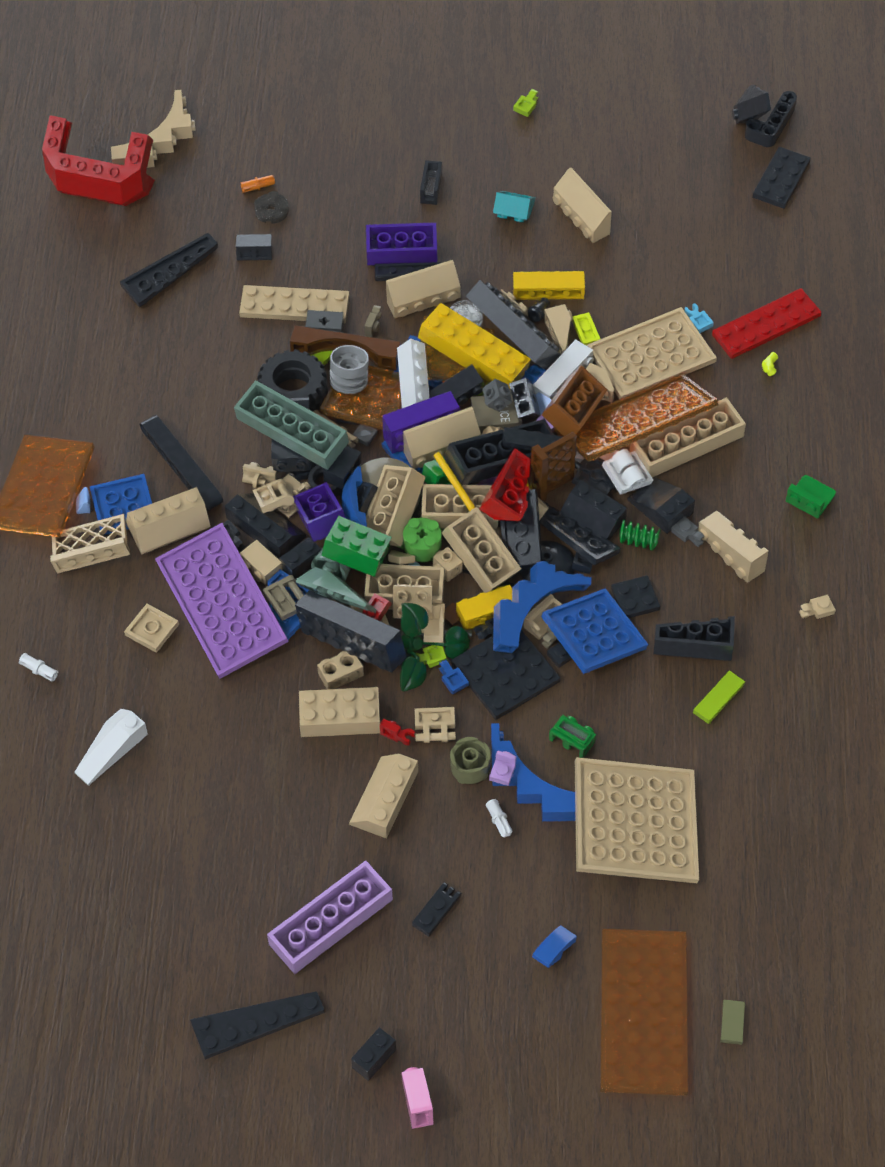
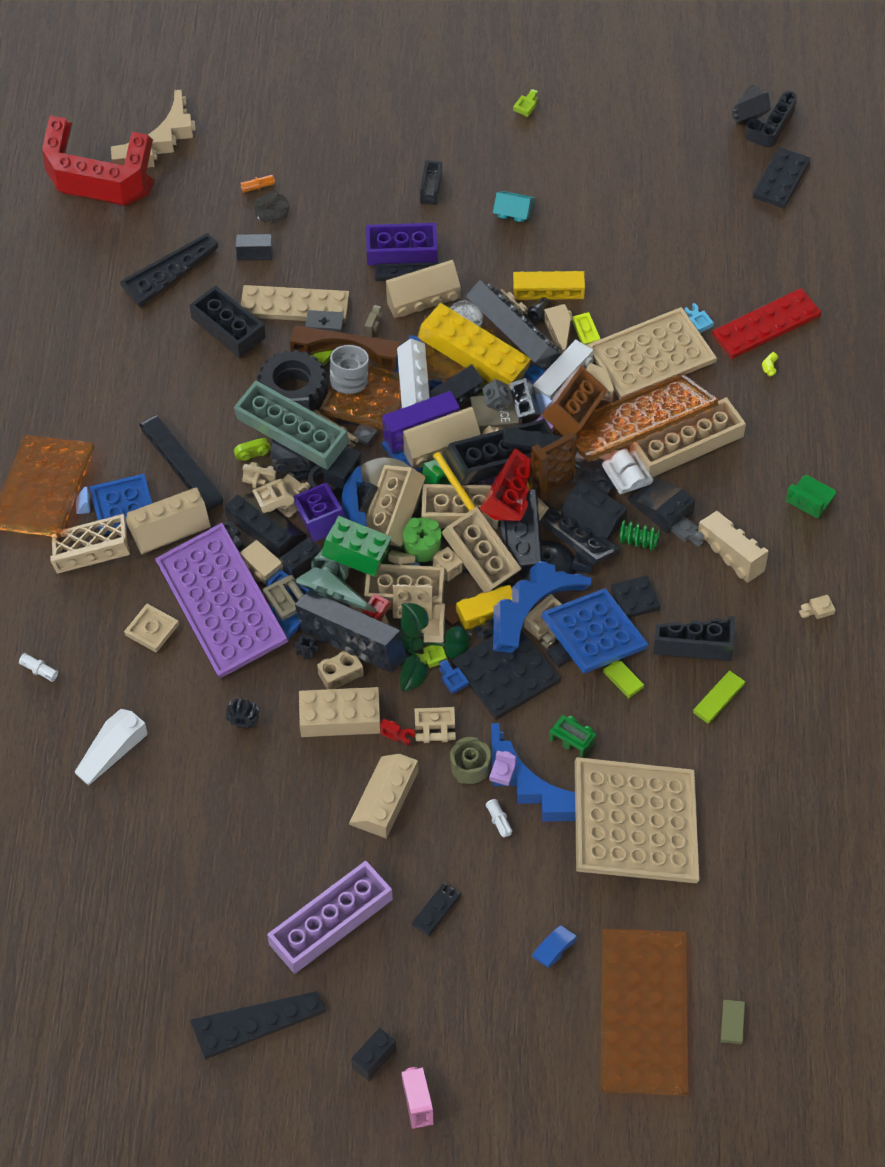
(227, 321): none -> black brick
(242, 713): none -> black gear
(252, 449): none -> lime plate
(306, 647): none -> black gear
(582, 206): tan slope -> none
(623, 678): none -> lime tile

